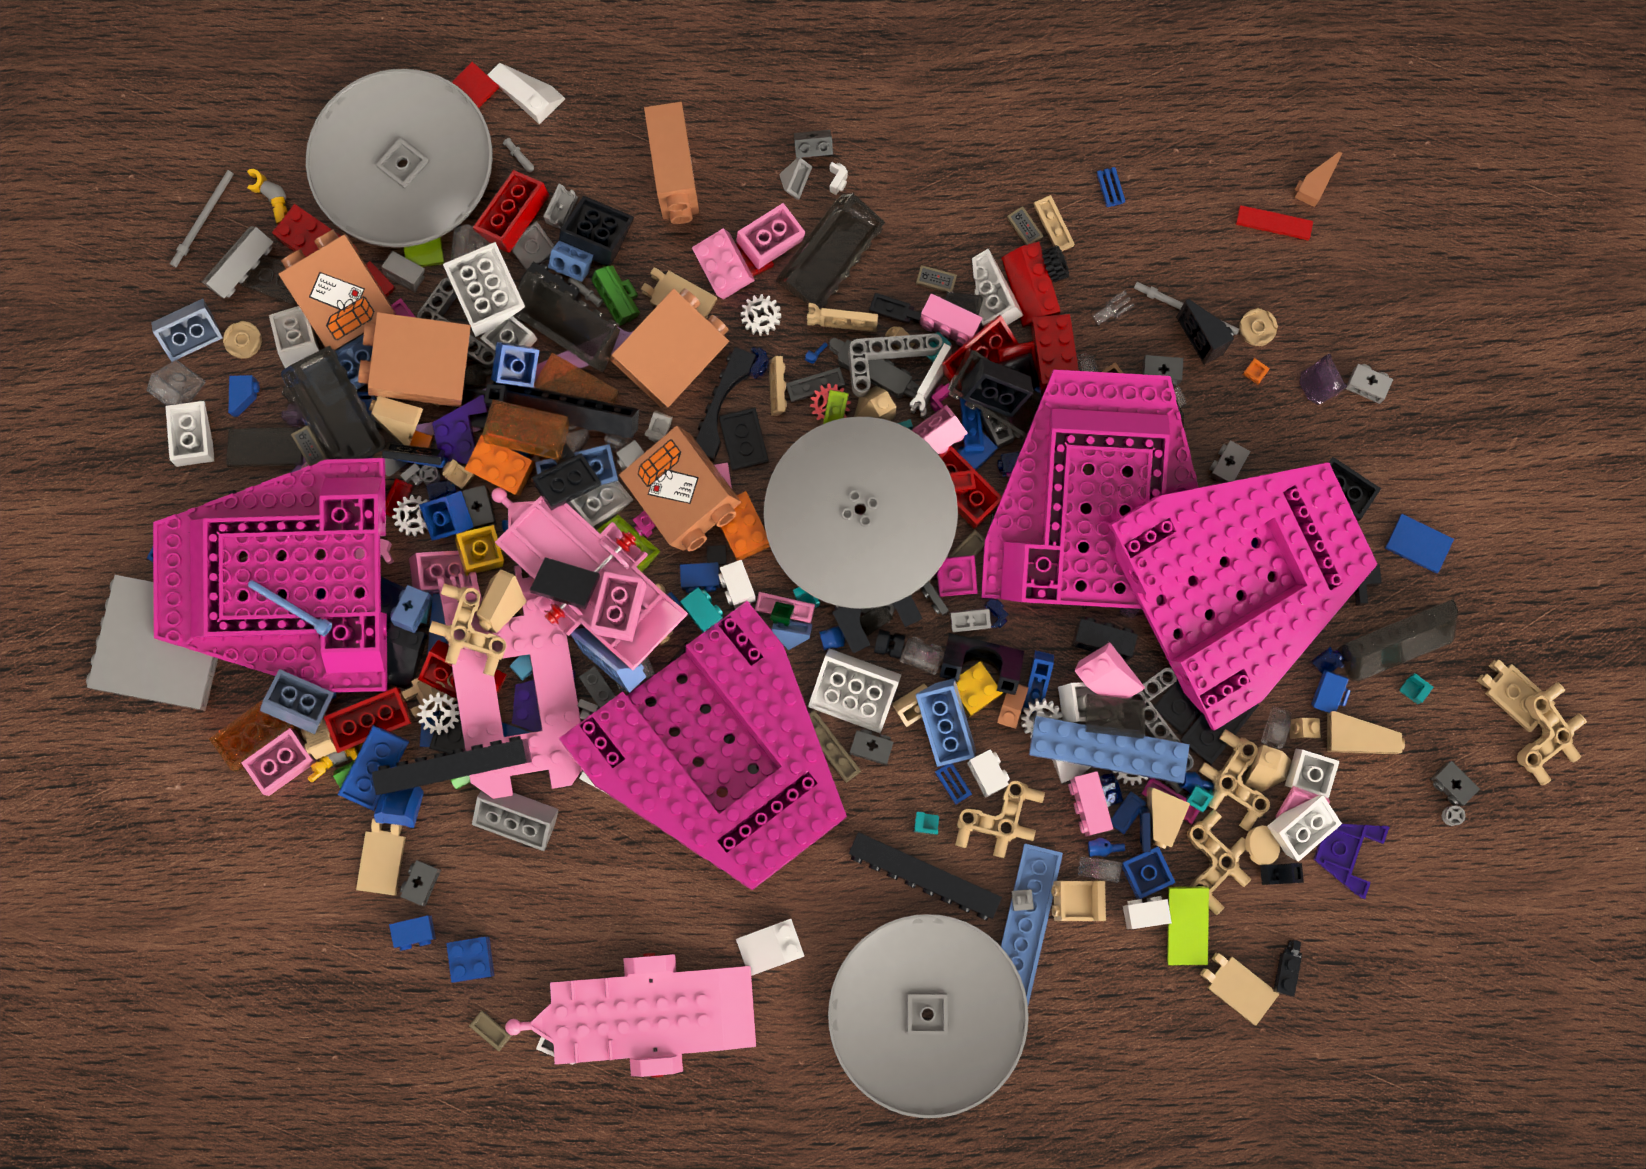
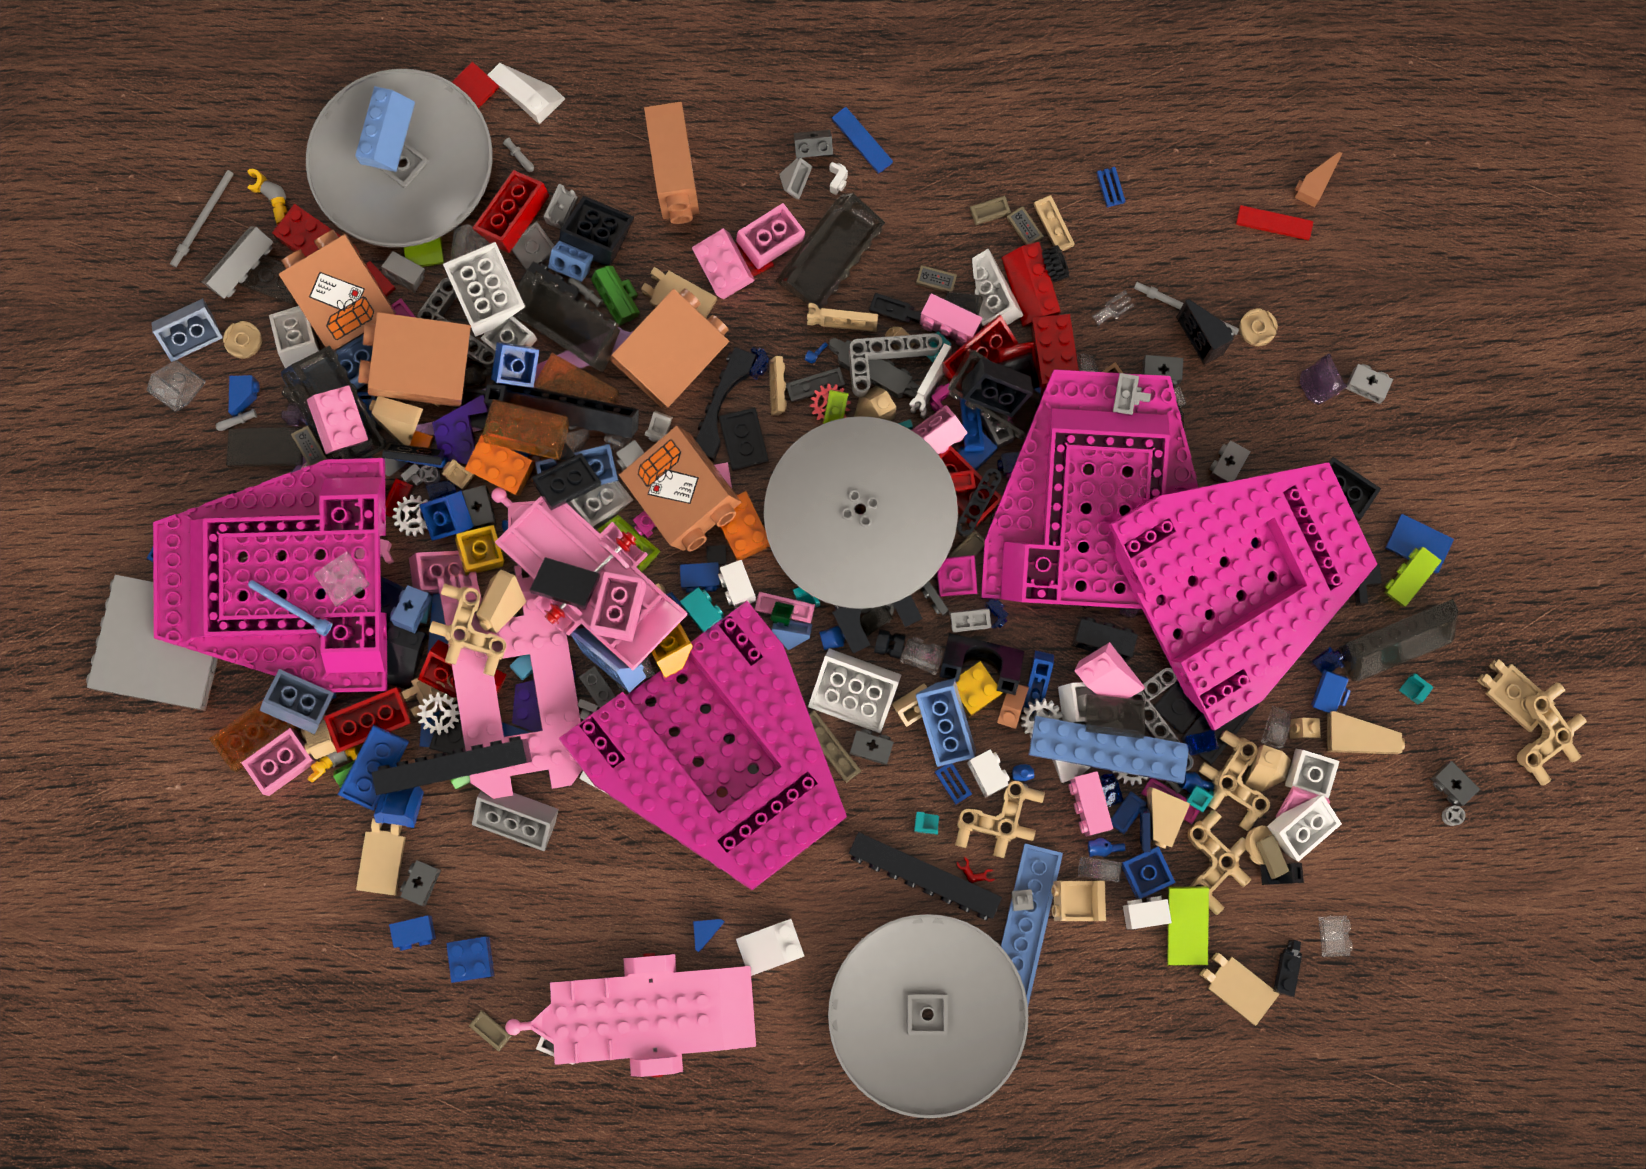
(189, 434): white slope -> none
(241, 418): none -> light grey piece
(337, 419): none -> bright pink brick
(341, 579): none -> clear plate
(384, 129): none -> medium blue slope
(672, 651): none -> yellow slope
(705, 931): none -> blue slope
(754, 311): white gear -> none
(862, 140): none -> blue tile
(971, 876): none -> red arm
(977, 501): none -> black beam
(990, 210): none -> dark tan tile
(1022, 773): none -> blue piece
(1128, 394): none -> light grey hinge
(1201, 742): none -> clear blue bracket
(1256, 371): orange tile -> none
(1272, 856): none -> dark tan tile
(1335, 936): none -> clear brick
(1340, 850): dark purple wing -> none
(1411, 576): none -> lime brick

